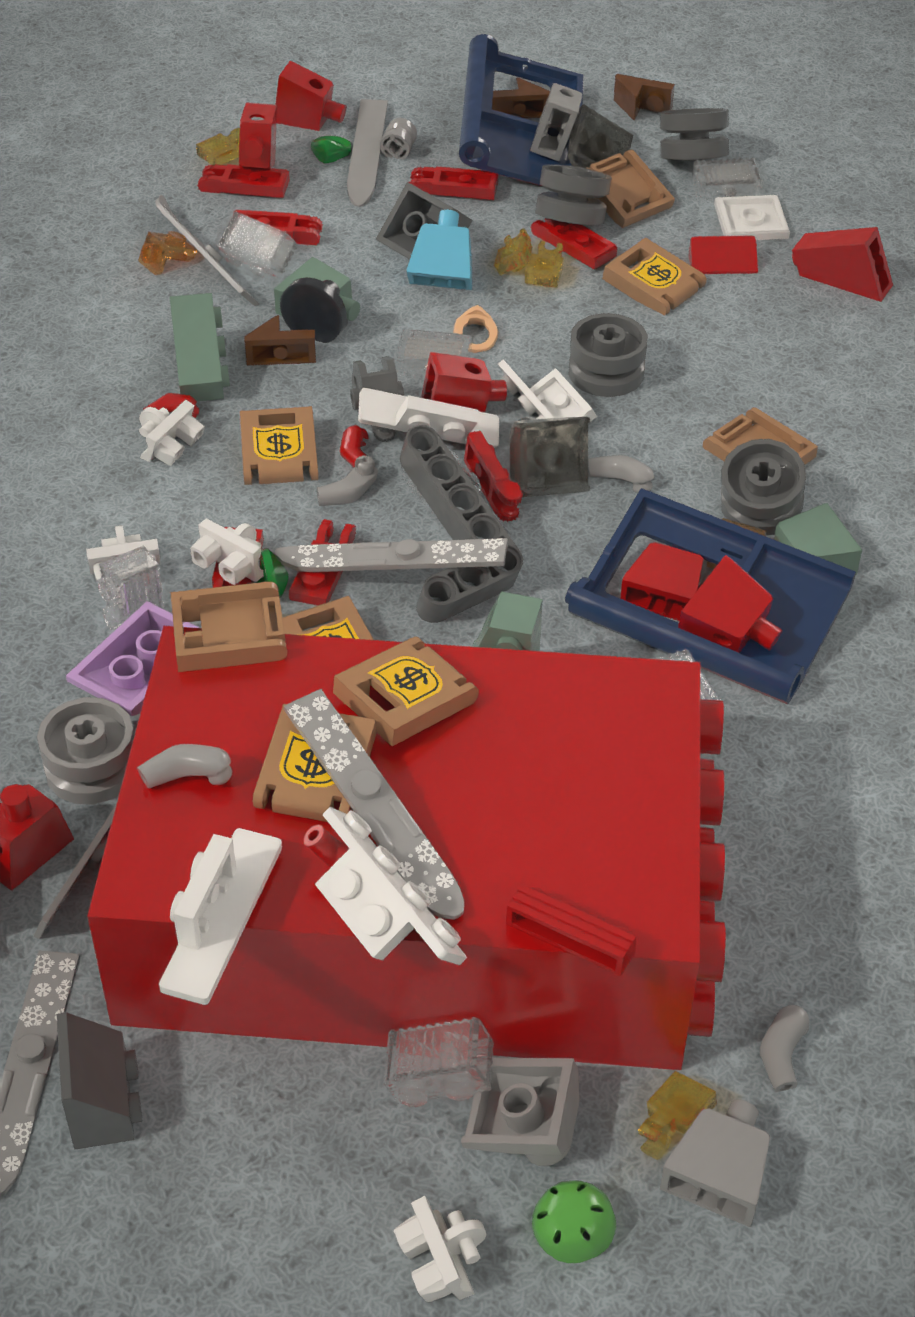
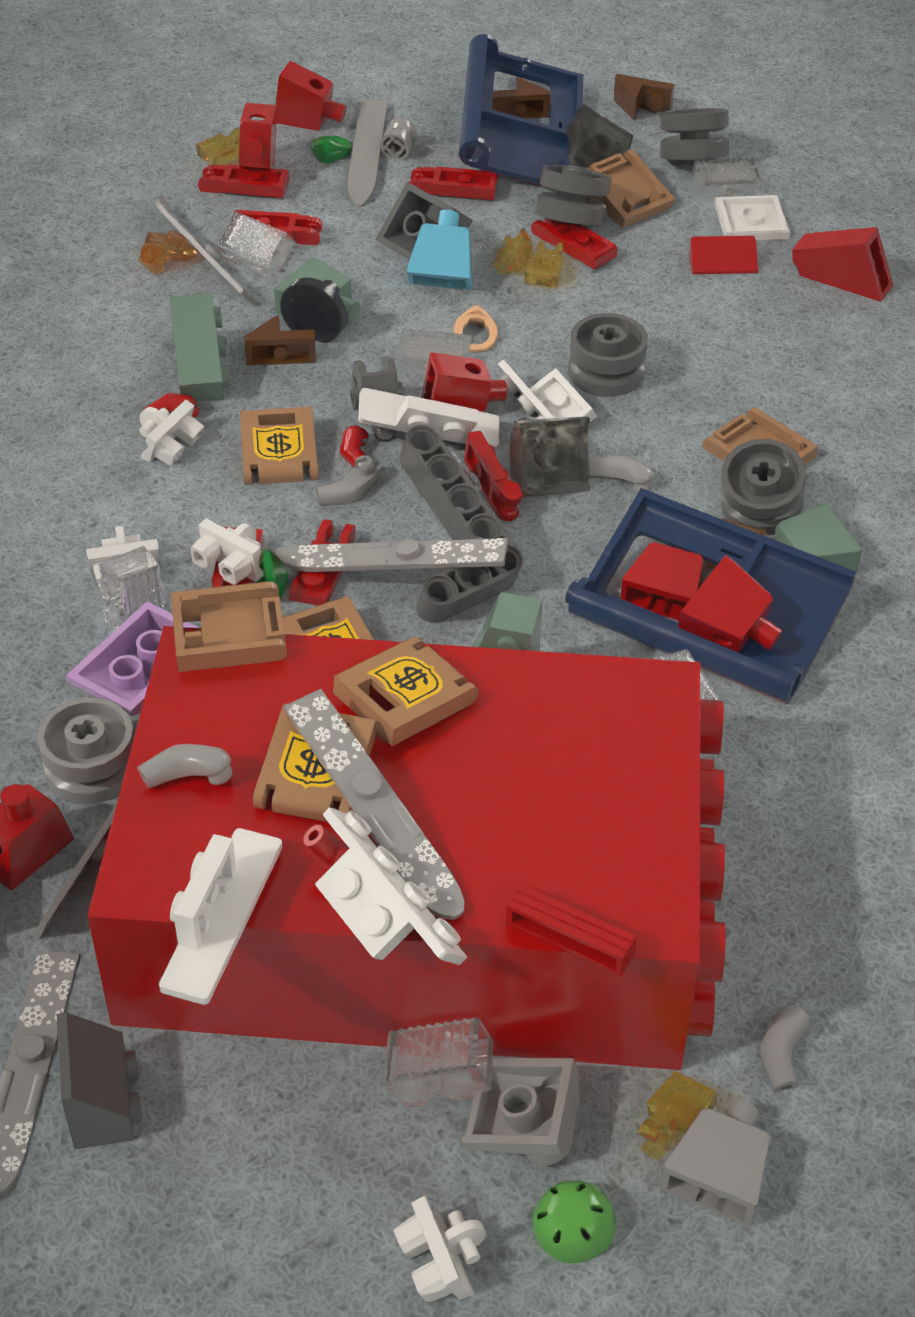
(560, 114): light grey torso -> none
(658, 278): medium nougat container -> none

